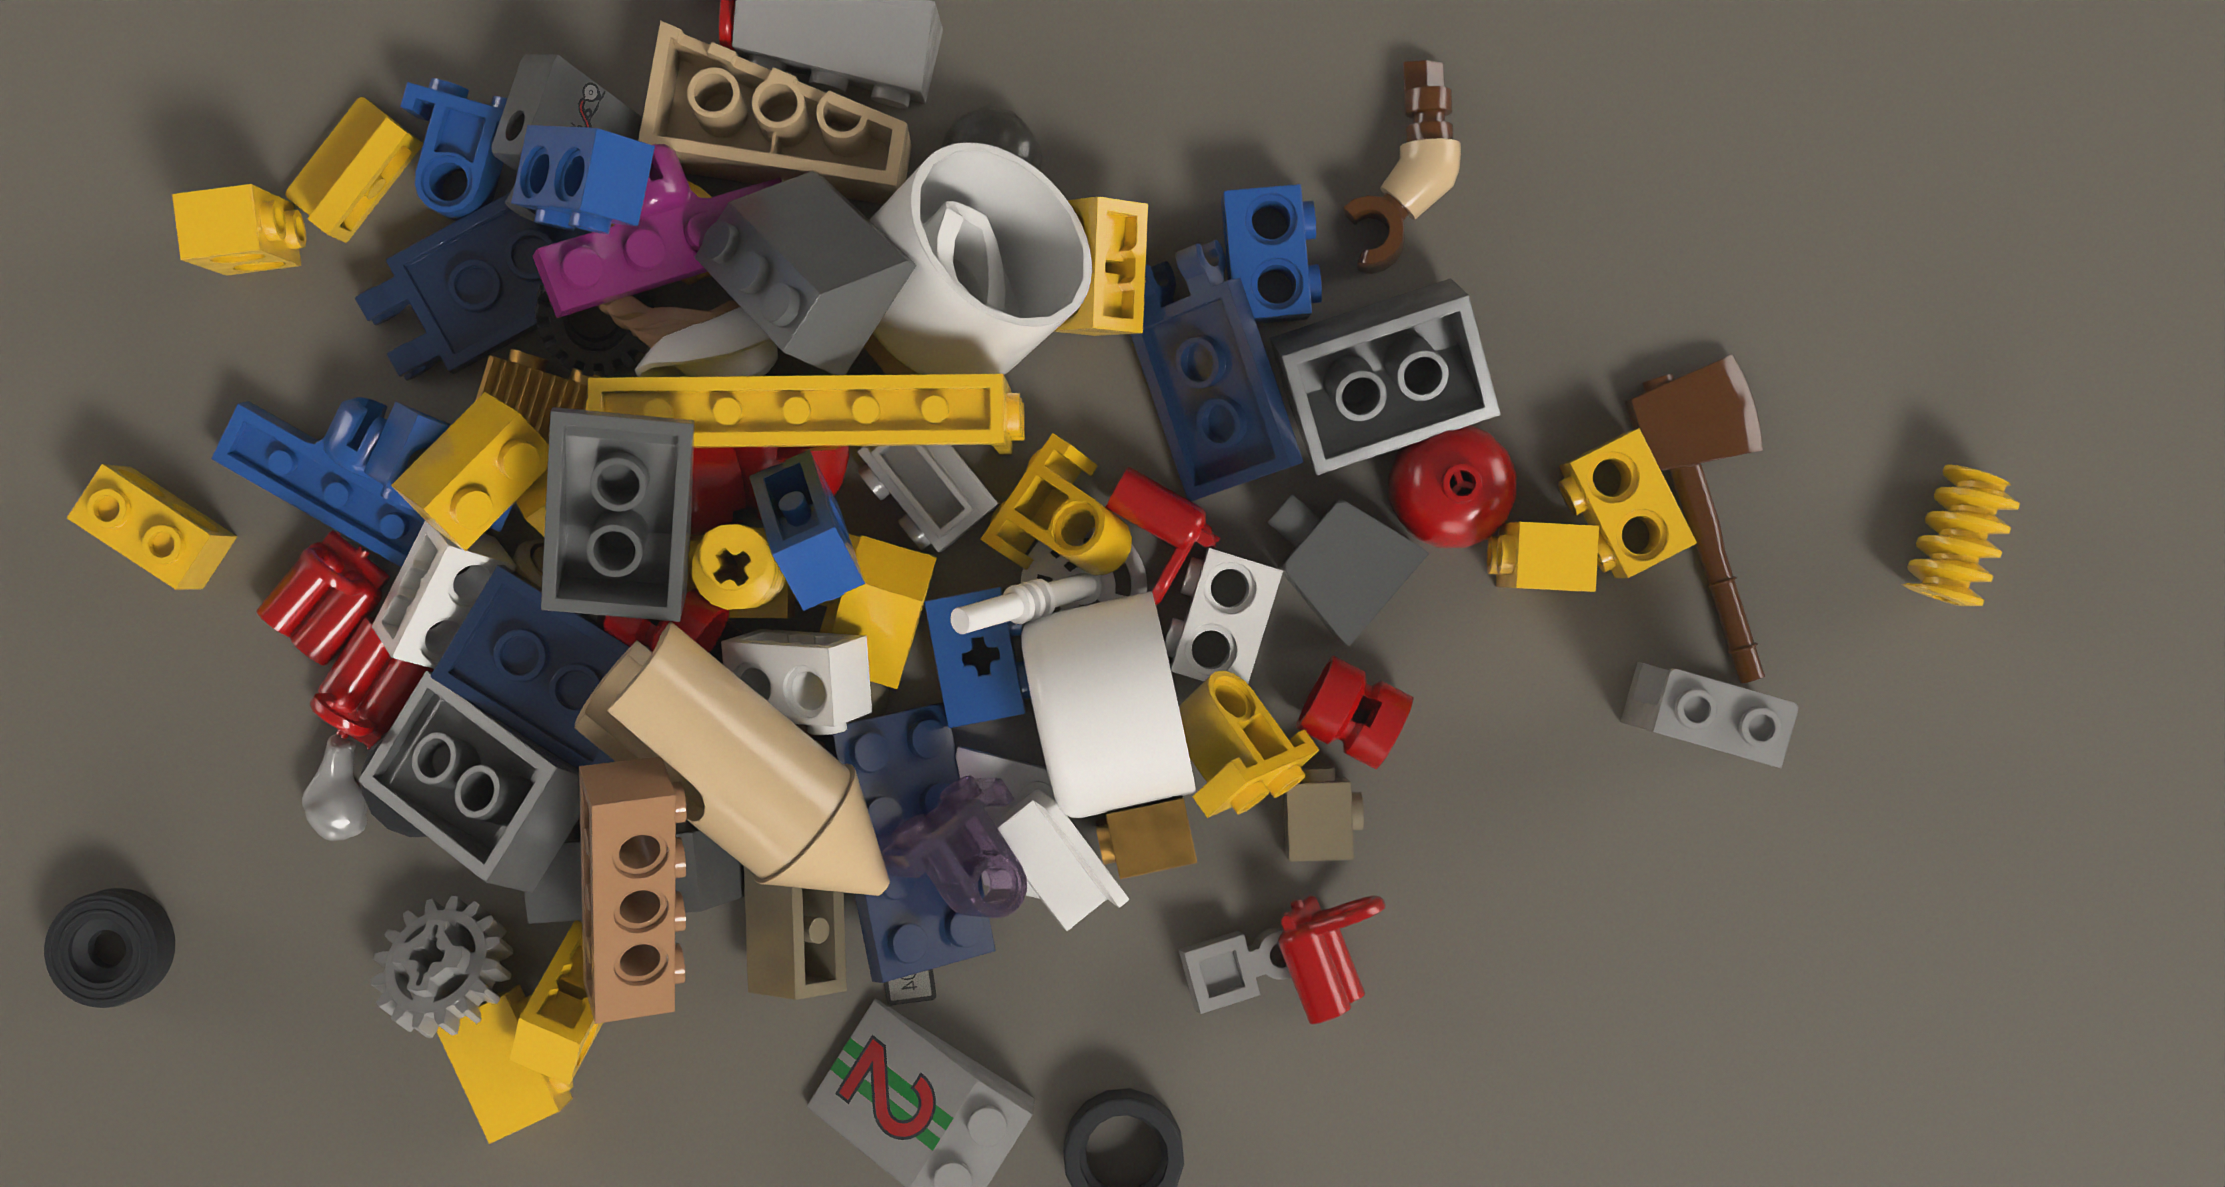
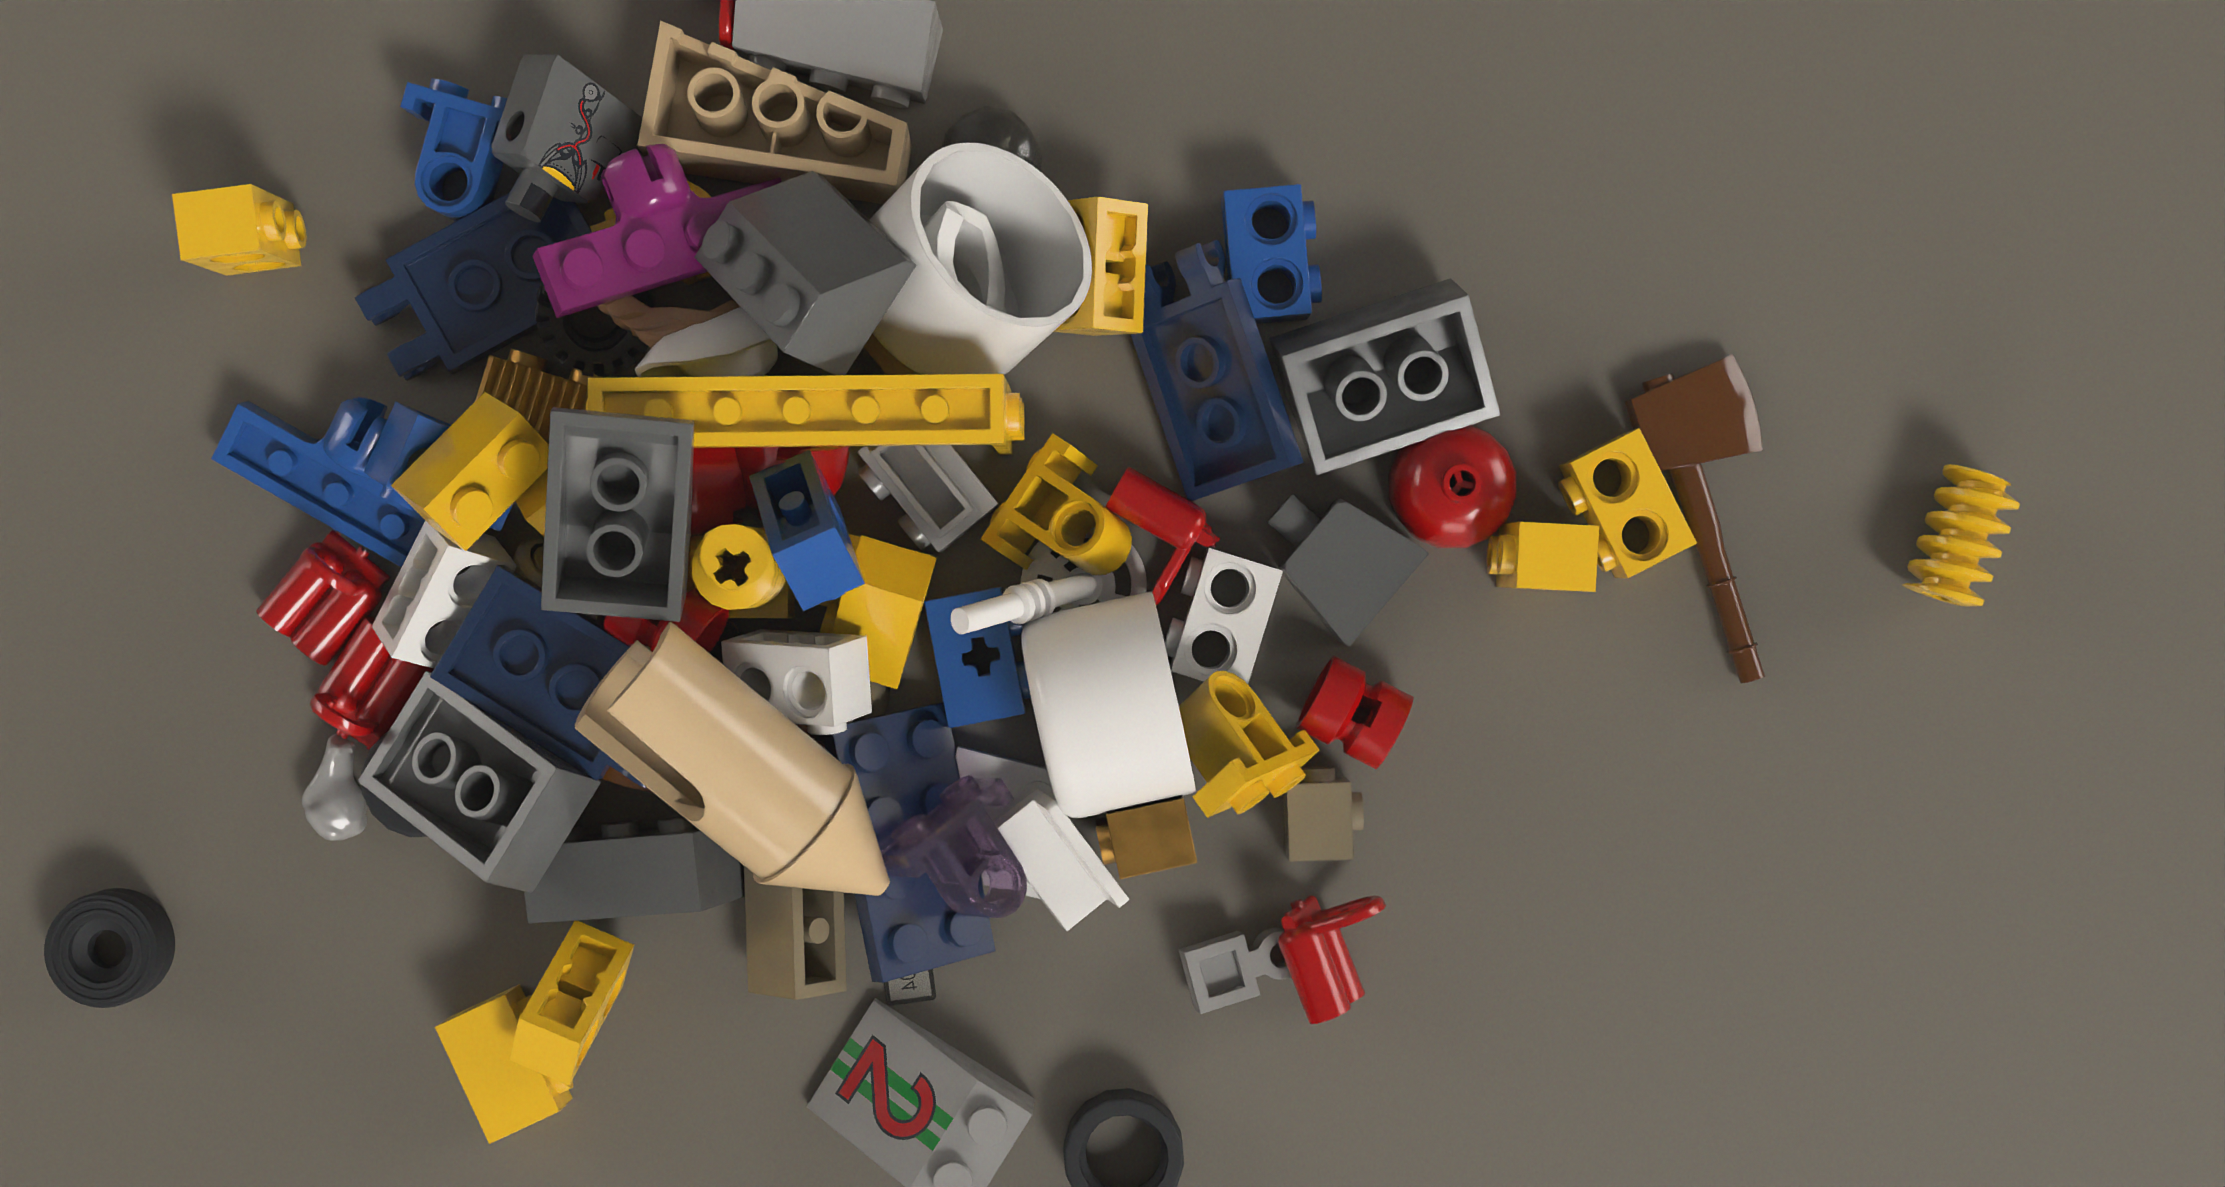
(151, 527): yellow brick -> none
(353, 170): yellow panel -> none
(441, 968): light grey gear -> none
(582, 177): blue brick -> none
(630, 887): medium nougat brick -> none
(1425, 166): piece -> none
(1710, 713): light grey panel -> none

